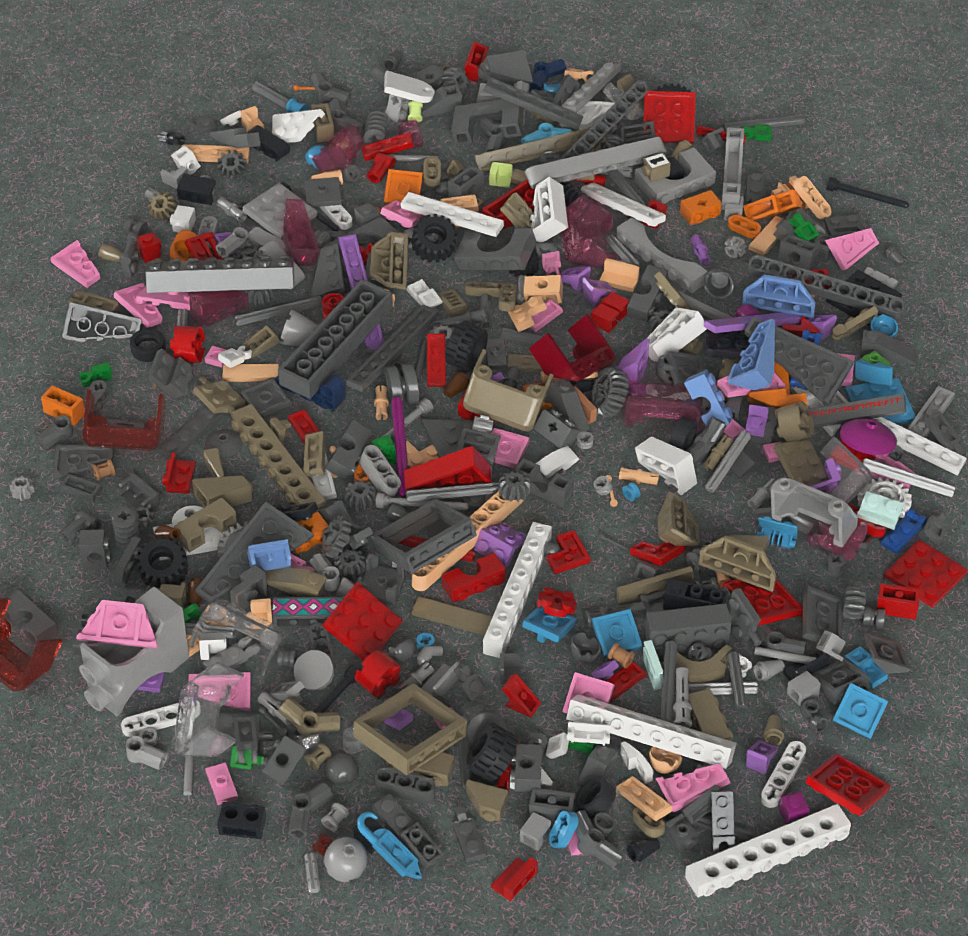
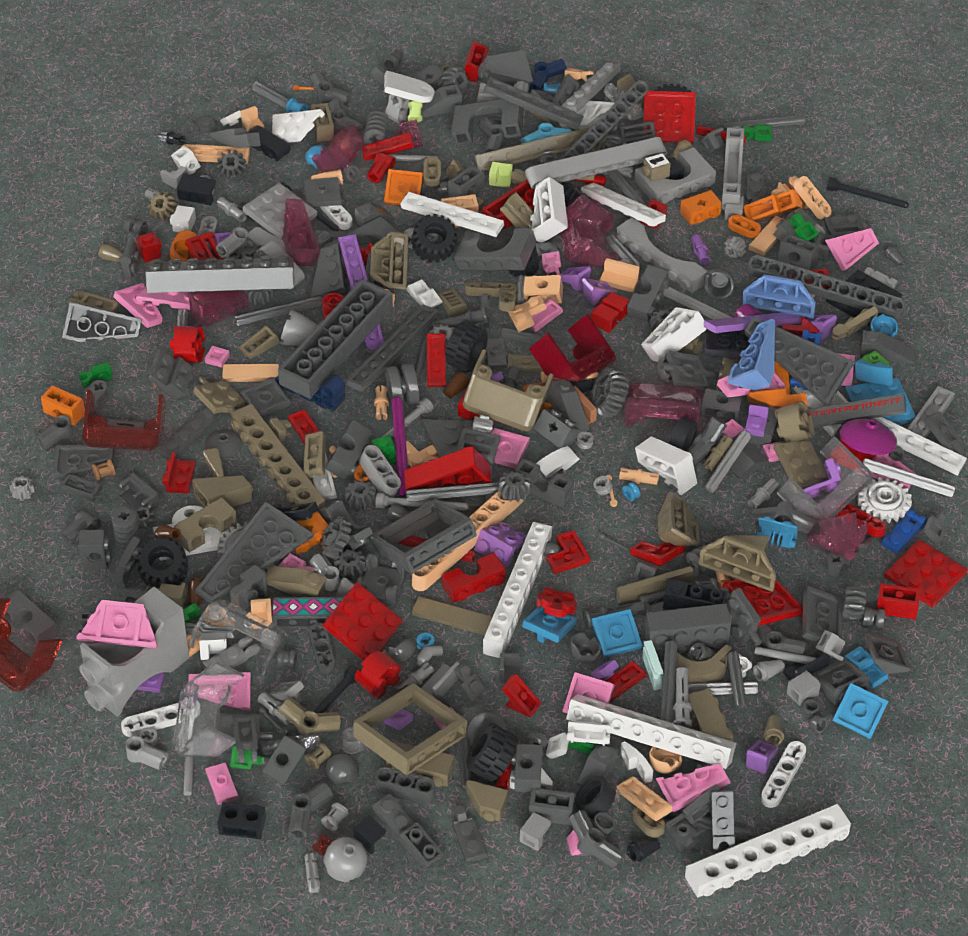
(76, 264): bright pink wing -> none
(146, 355): black tyre -> none
(234, 357): white plate -> none
(270, 555): medium blue hinge -> none
(314, 670): light grey tile -> none
(390, 848): dark azure plate -> none
(395, 213): bright pink plate -> none
(515, 877): red panel -> none
(563, 829): dark azure beam -> none
(621, 655): medium nougat bush -> none
(635, 362): medium lavender slope -> none
(671, 292): dark tan plate -> none
(704, 385): medium blue arch -> none
(792, 497): light grey windscreen -> none
(793, 807): magenta brick -> none
(848, 784): red plate -> none
(880, 510): light aqua plate -> none

